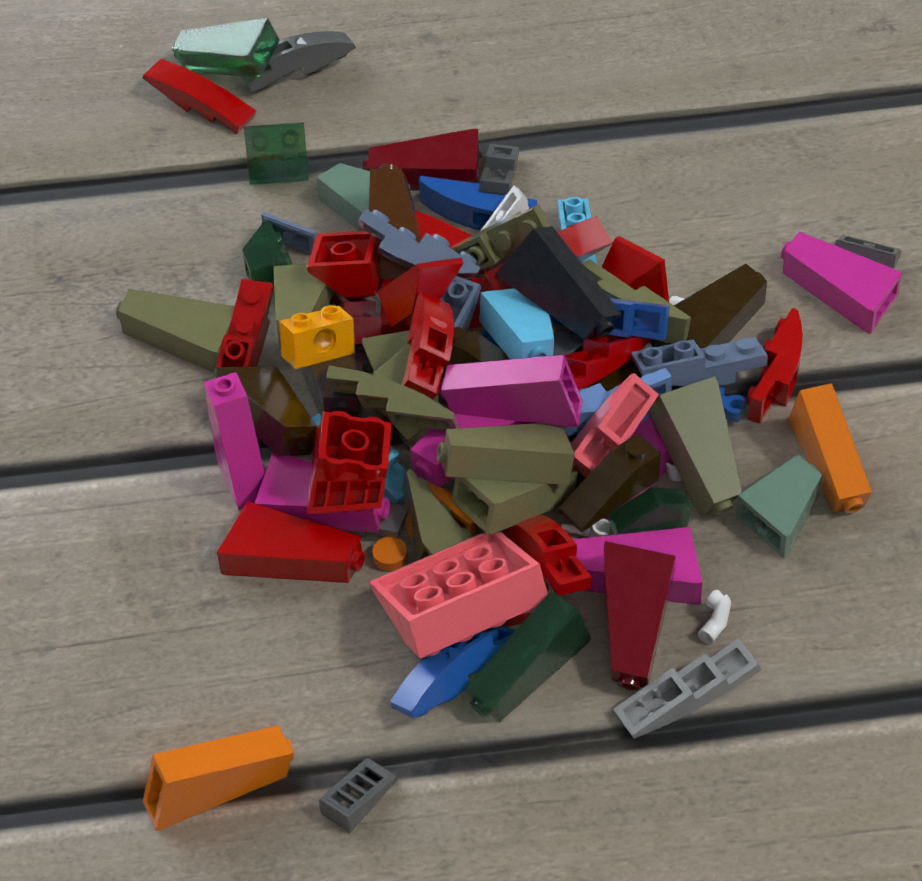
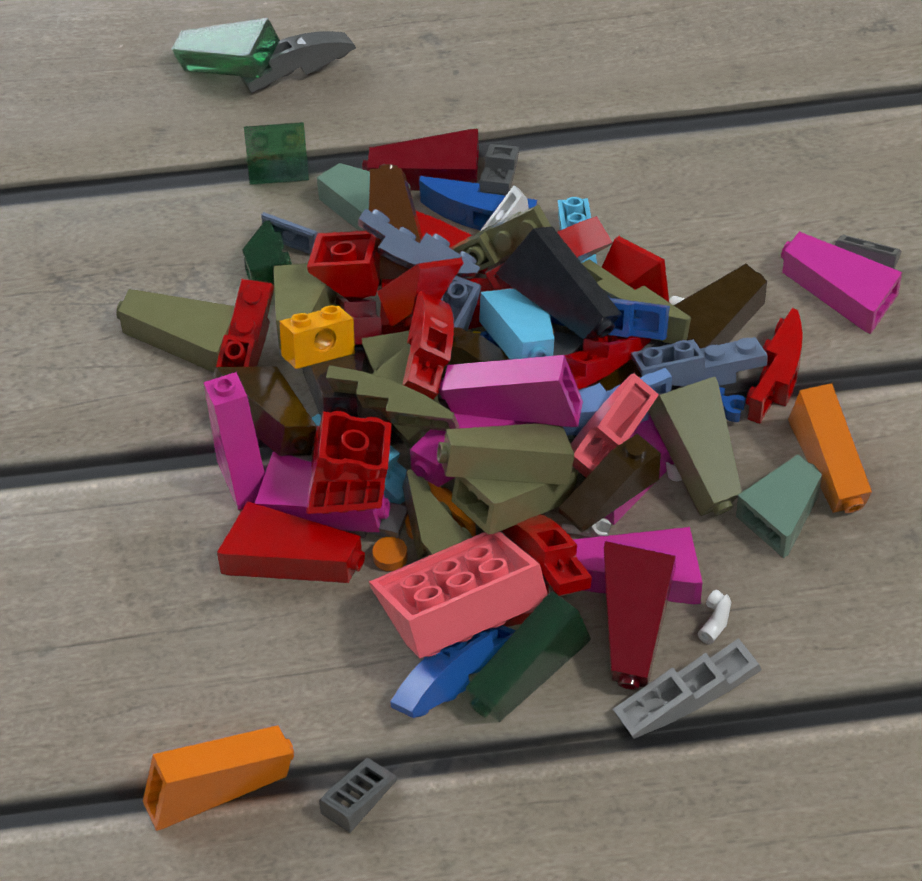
(197, 92): red slope -> none
(652, 511): clear green slope -> none

